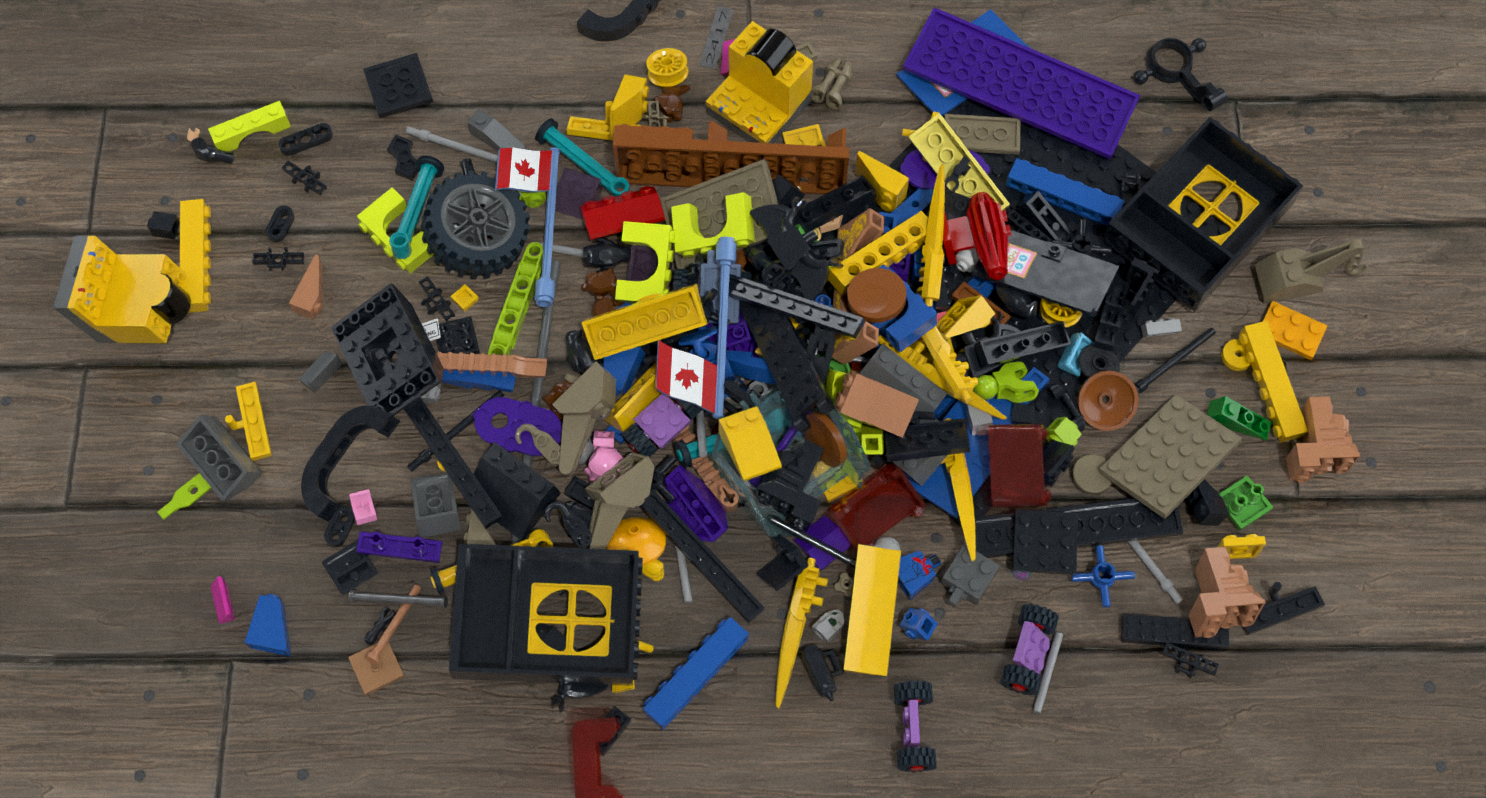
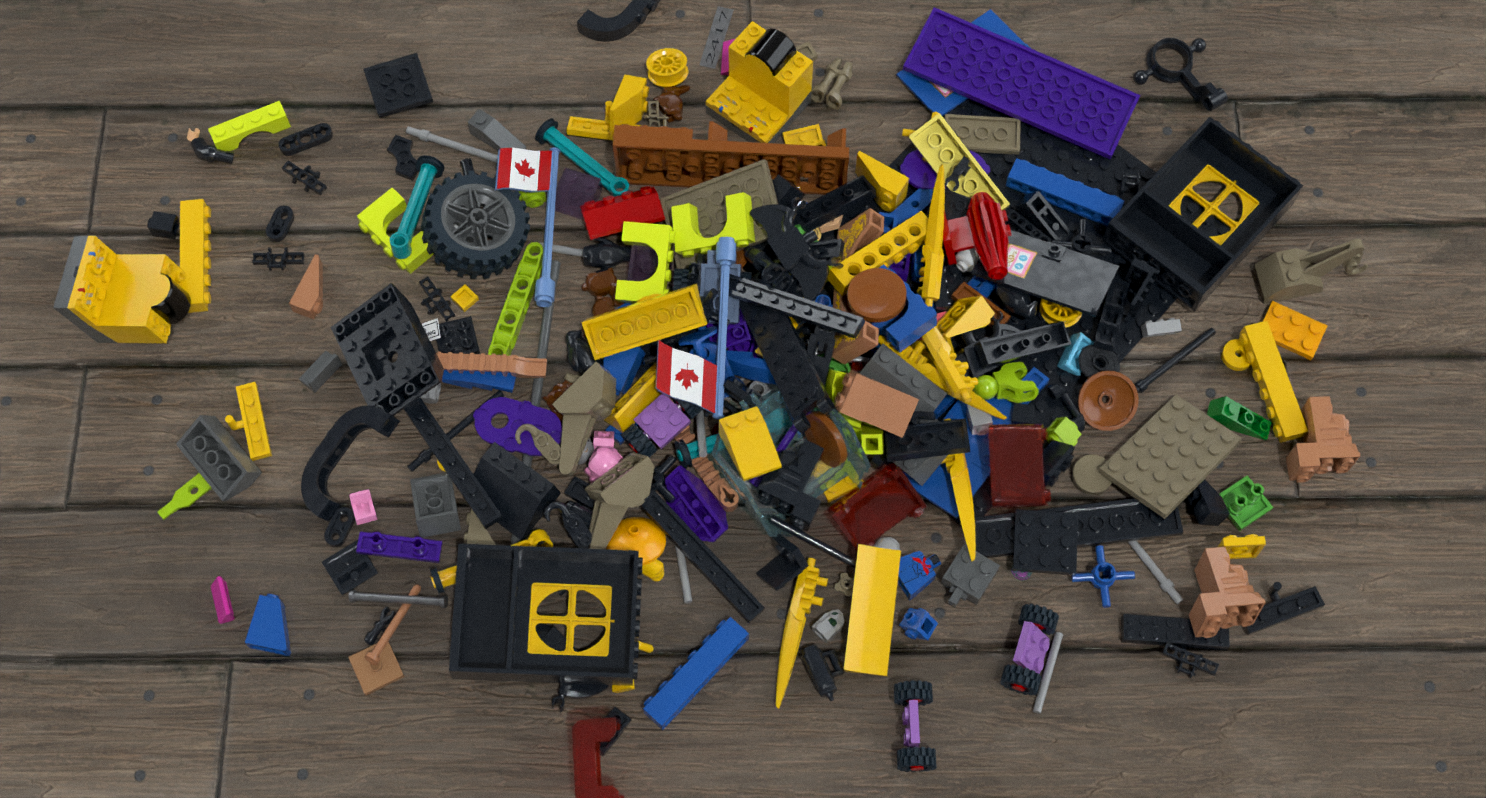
(829, 533): dark purple slope -> none

